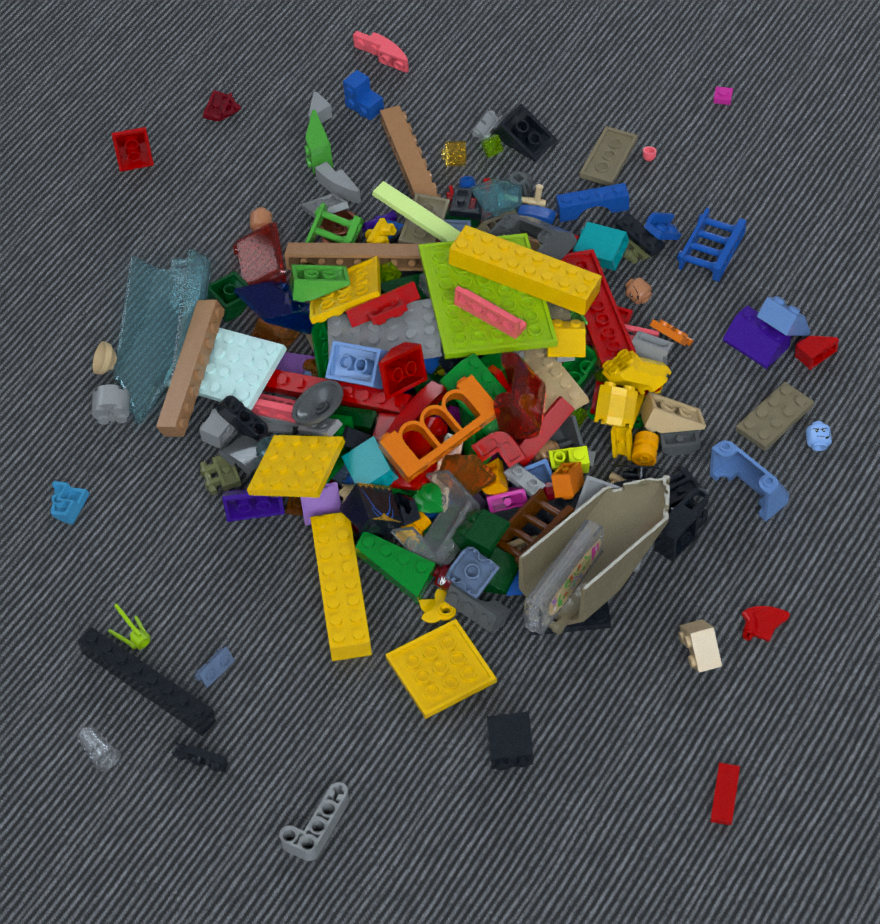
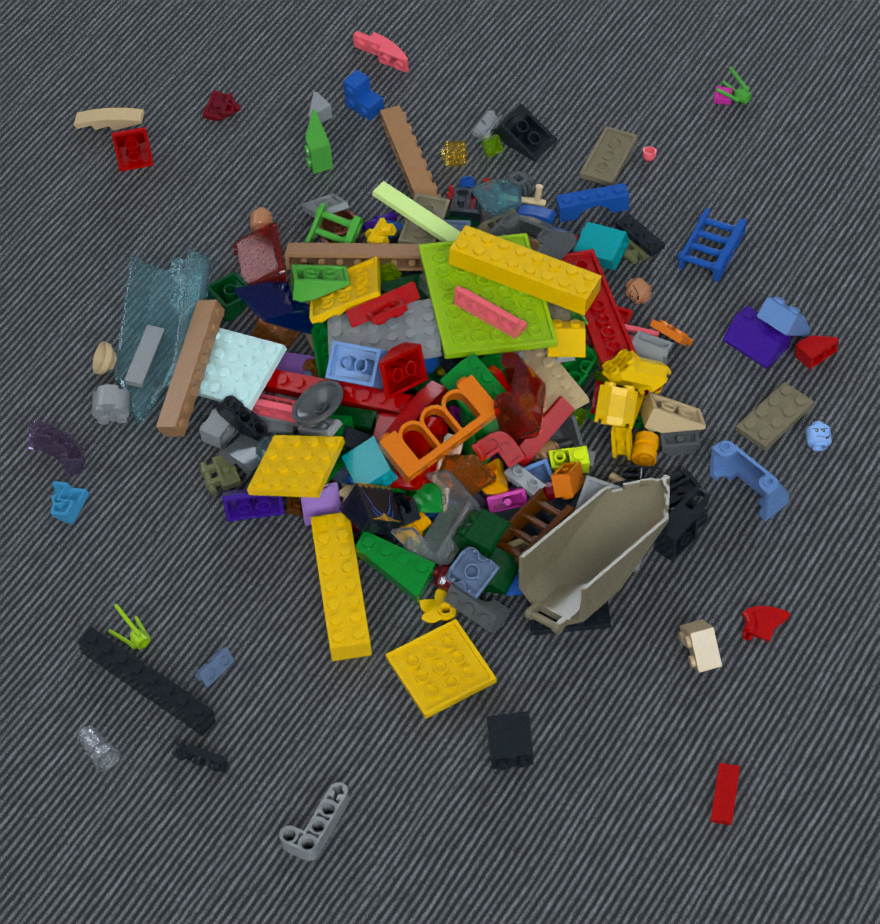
(58, 444): none -> clear purple brick
(109, 117): none -> tan slope
(144, 356): none -> light grey tile
(337, 183): light grey slope -> none
(563, 577): clear brick -> none
(660, 226): blue bracket -> none
(741, 94): none -> bright green plant

